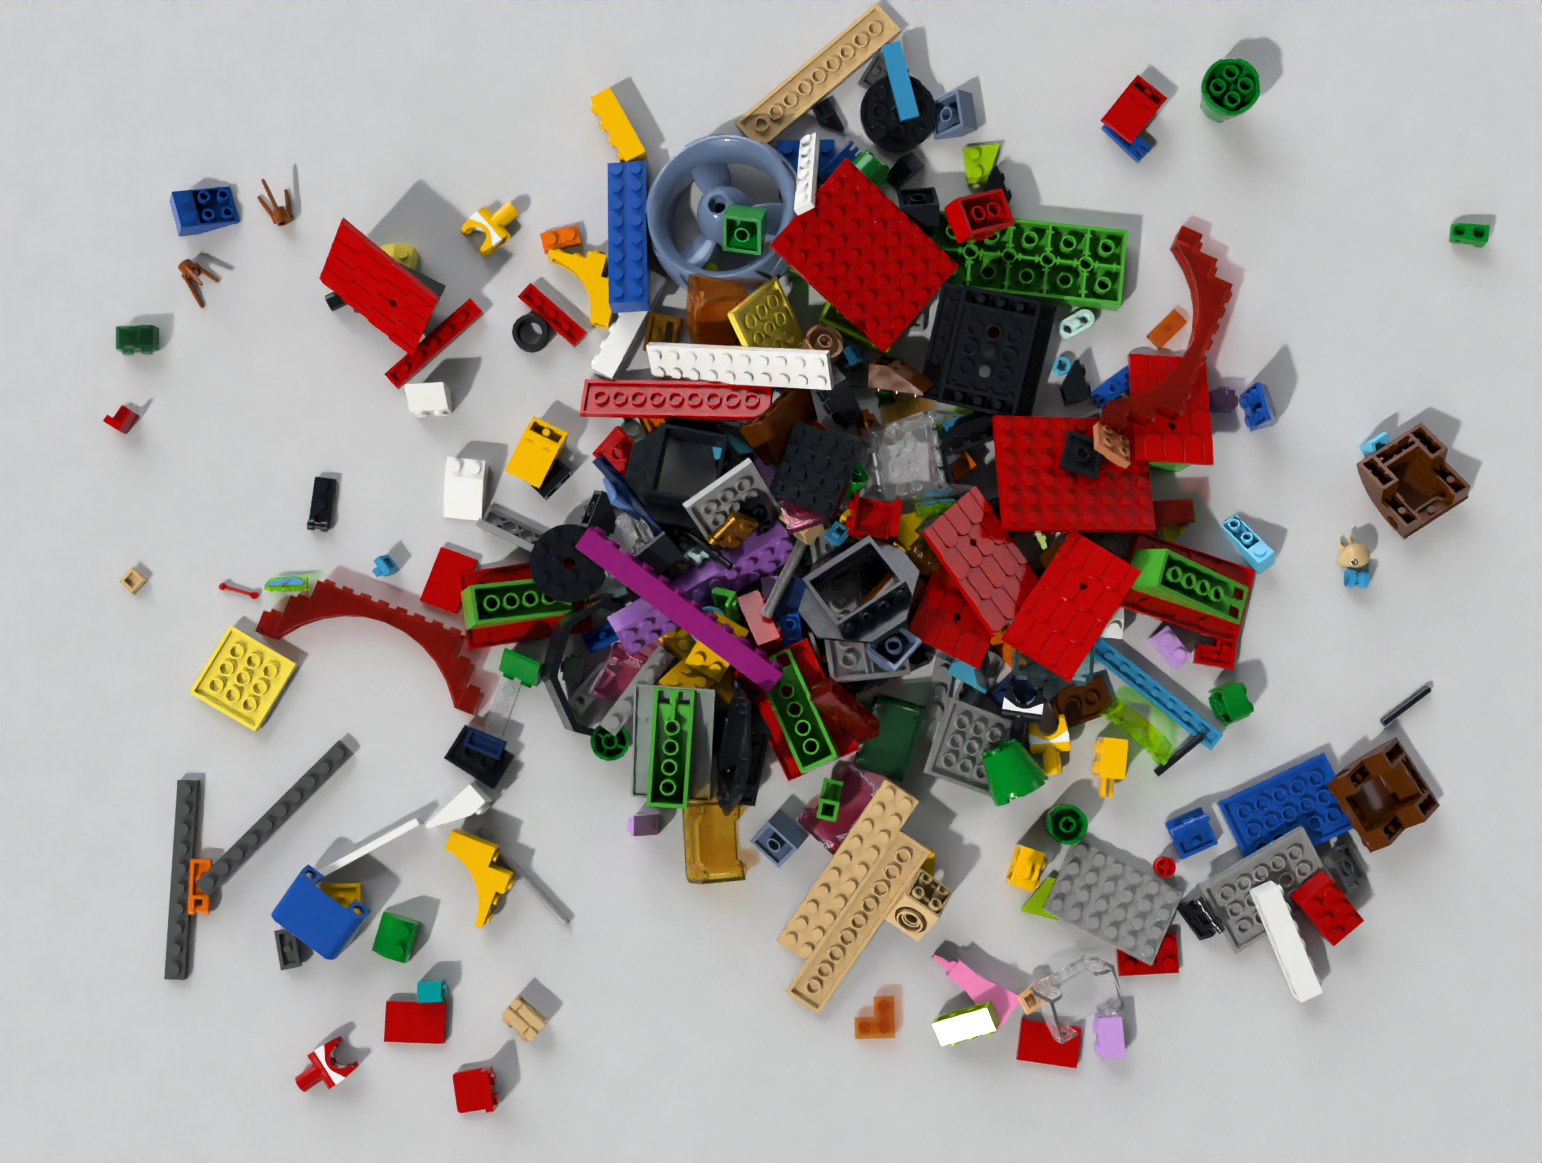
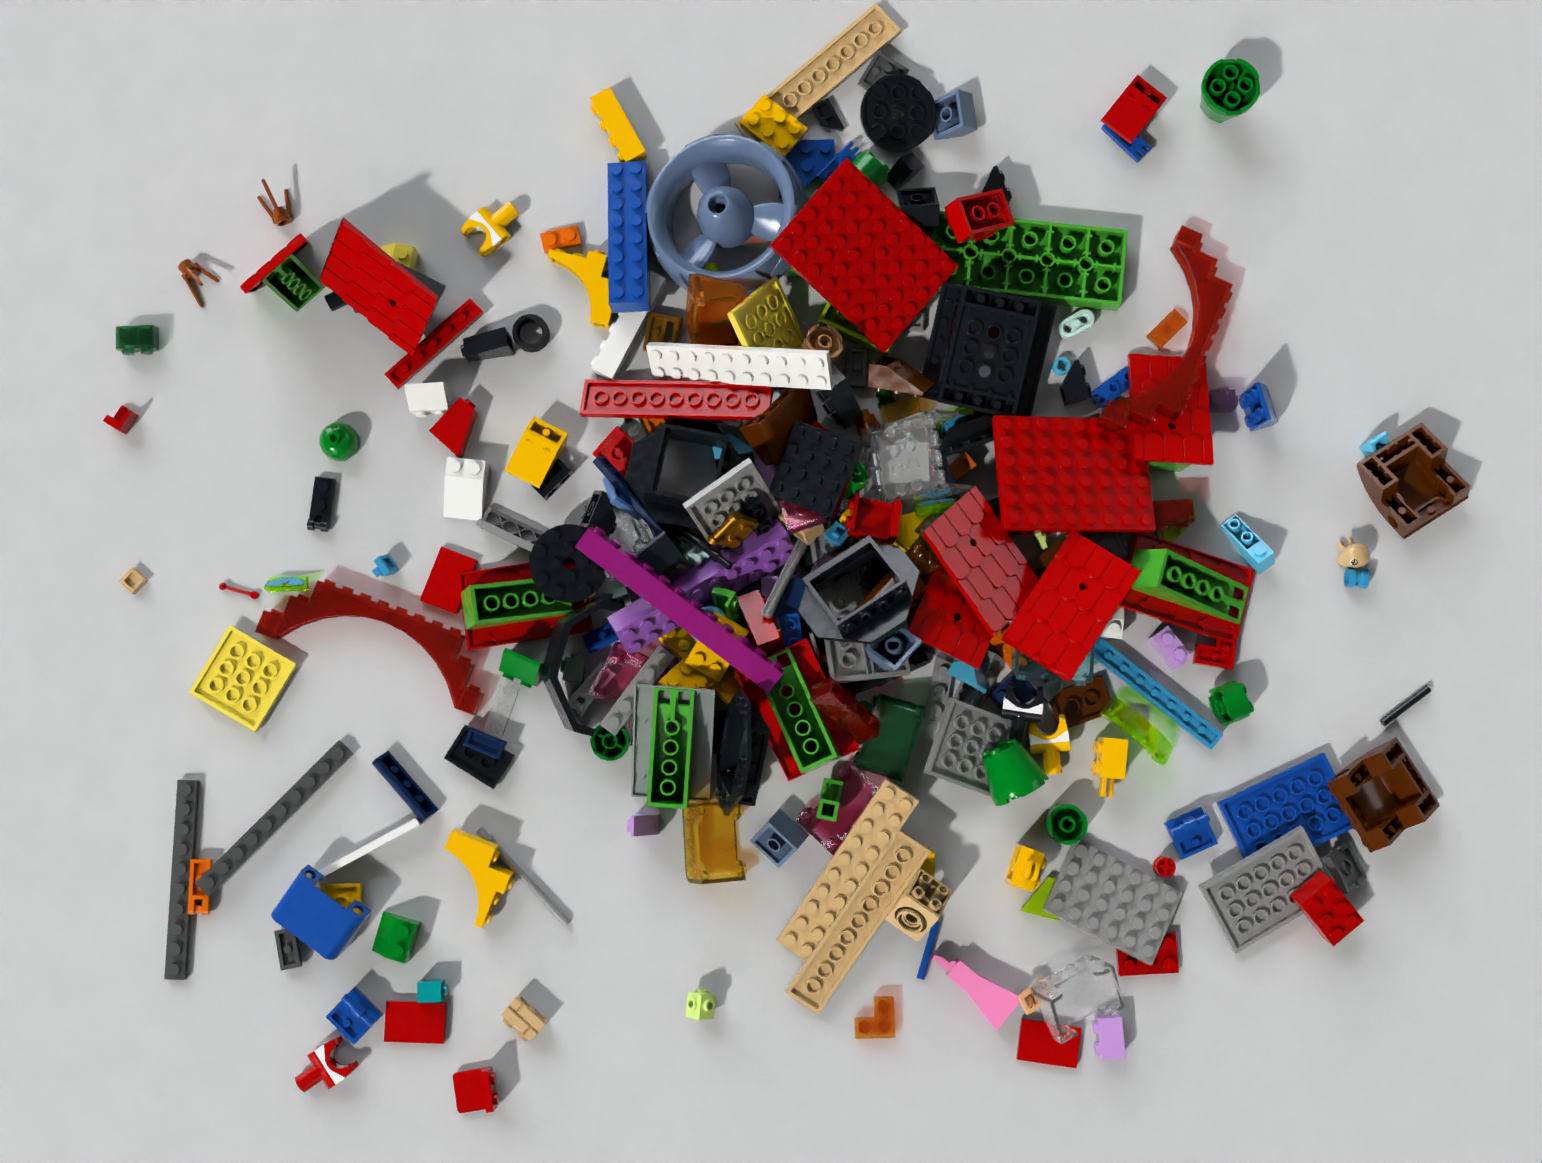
(203, 210): blue slope -> none
(287, 276): none -> bright green piece
(339, 441): none -> green cylinder
(354, 1015): none -> blue plate
(405, 786): none -> dark blue brick
(456, 426): none -> red slope
(466, 804): white slope -> none
(488, 345): none -> black slope
(552, 315): red plate -> none
(700, 1004): none -> yellowish green brick
(738, 683): black arm -> none
(744, 229): green slope -> none
(773, 125): none -> yellow plate
(807, 173): white plate -> none
(853, 355): dark azure tile -> none
(900, 81): dark azure tile -> none
(928, 950): none -> blue bar
(966, 1023): brick -> none
(978, 163): lime wing -> none
(1080, 456): black plate -> none
(1111, 445): nougat plate -> none
(1179, 754): black bar -> none
(1197, 921): black plate -> none
(1286, 941): white brick -> none
(1469, 234): green leg -> none

